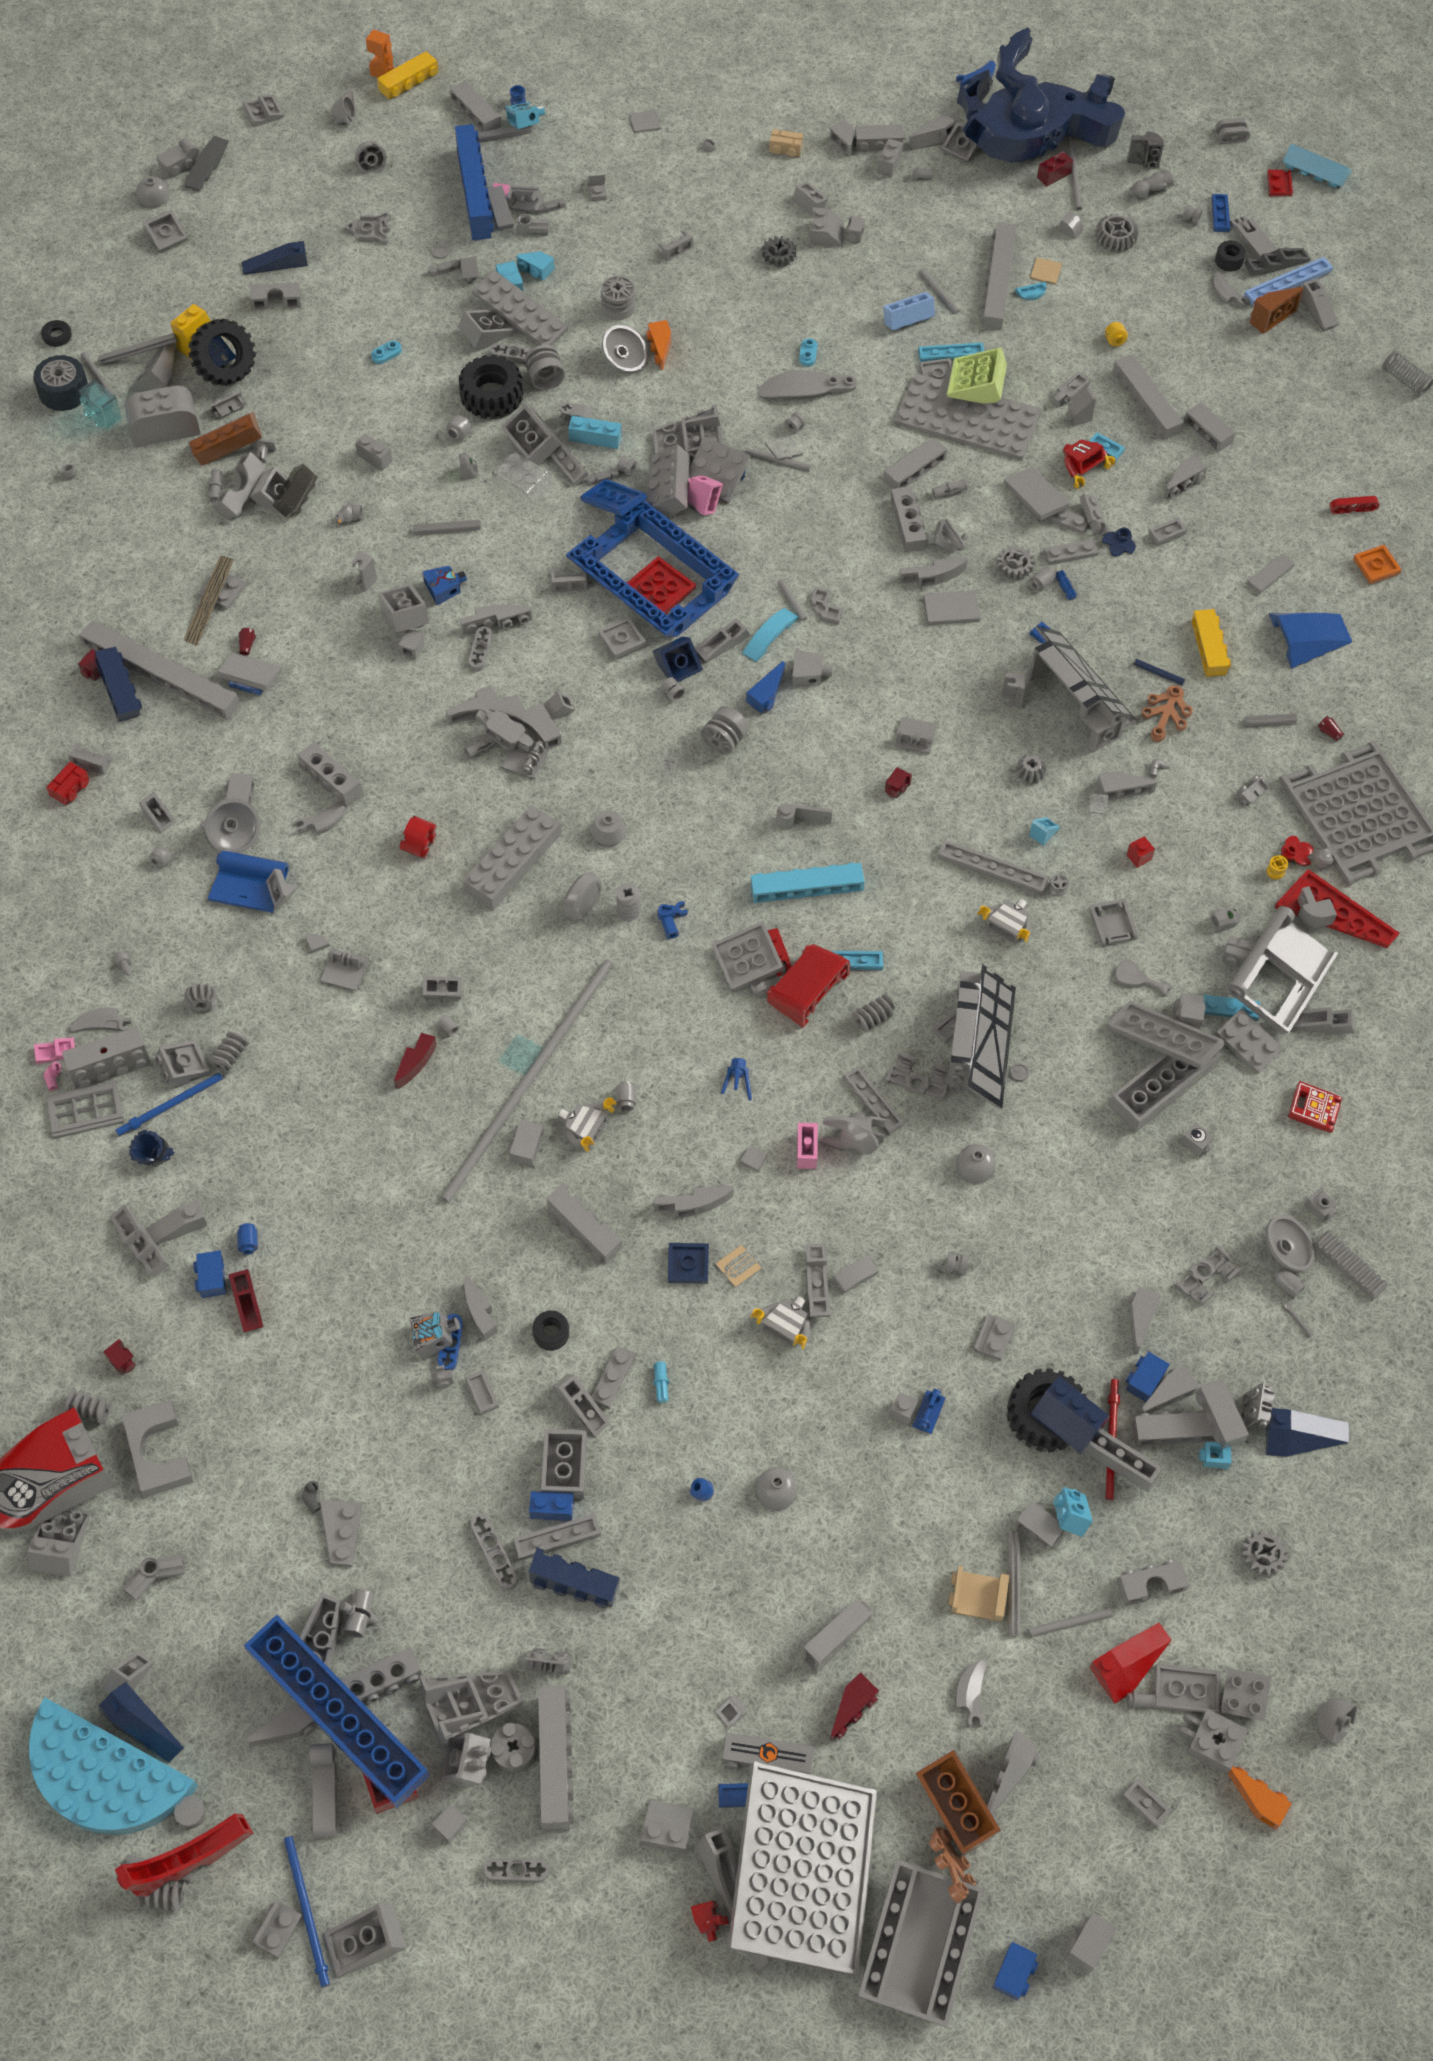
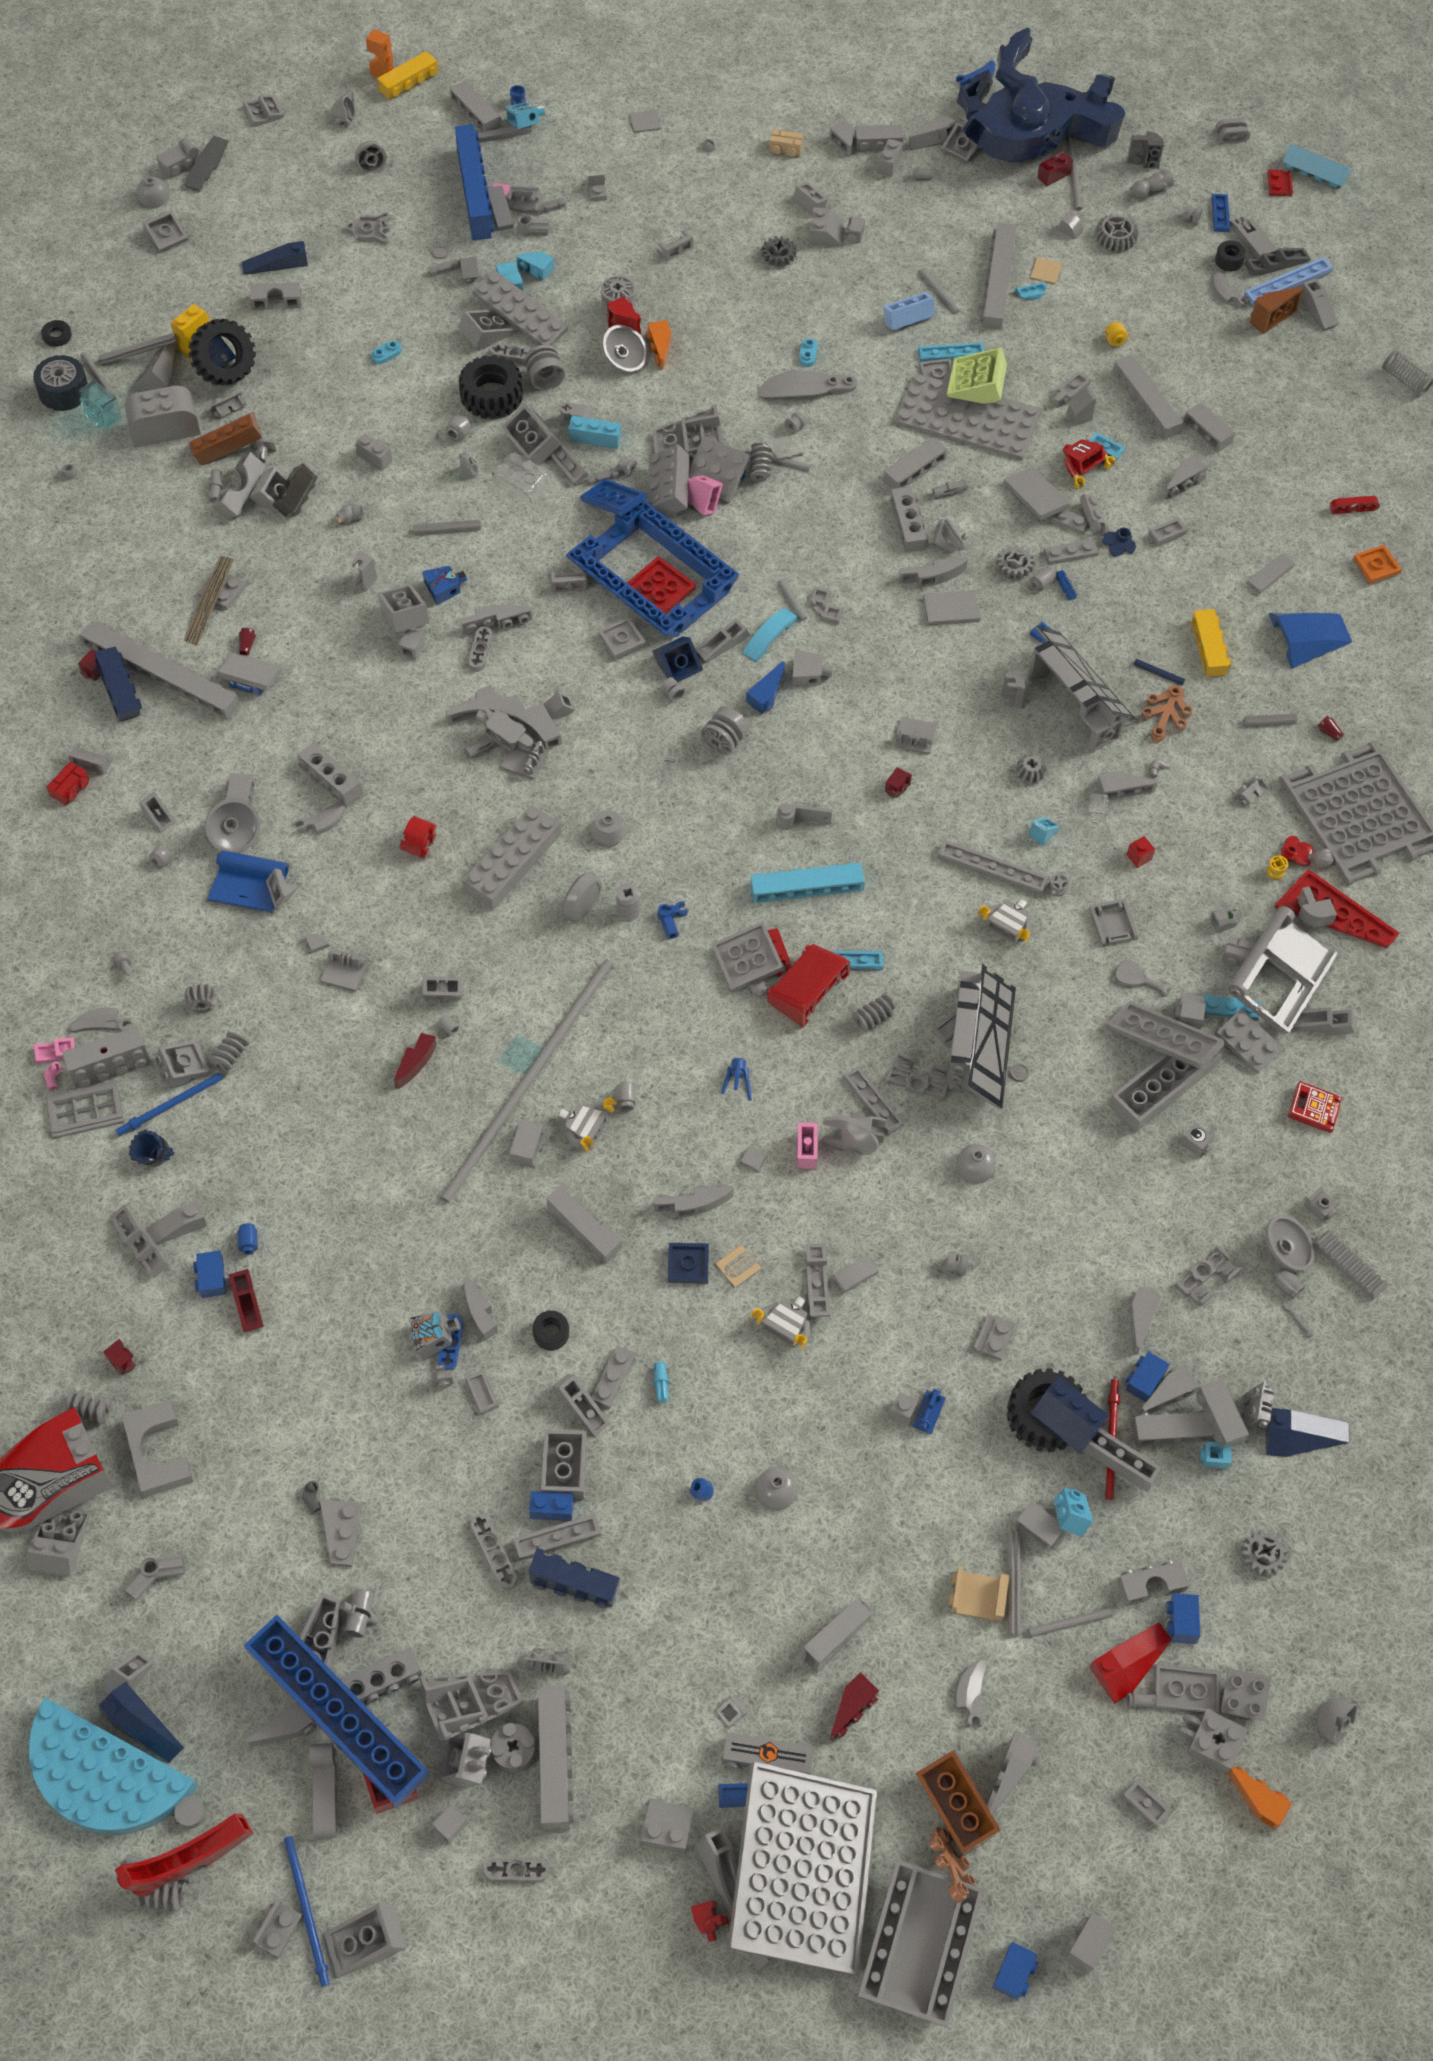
(622, 313): none -> red slope
(760, 462): none -> light grey piece
(1184, 1618): none -> blue brick

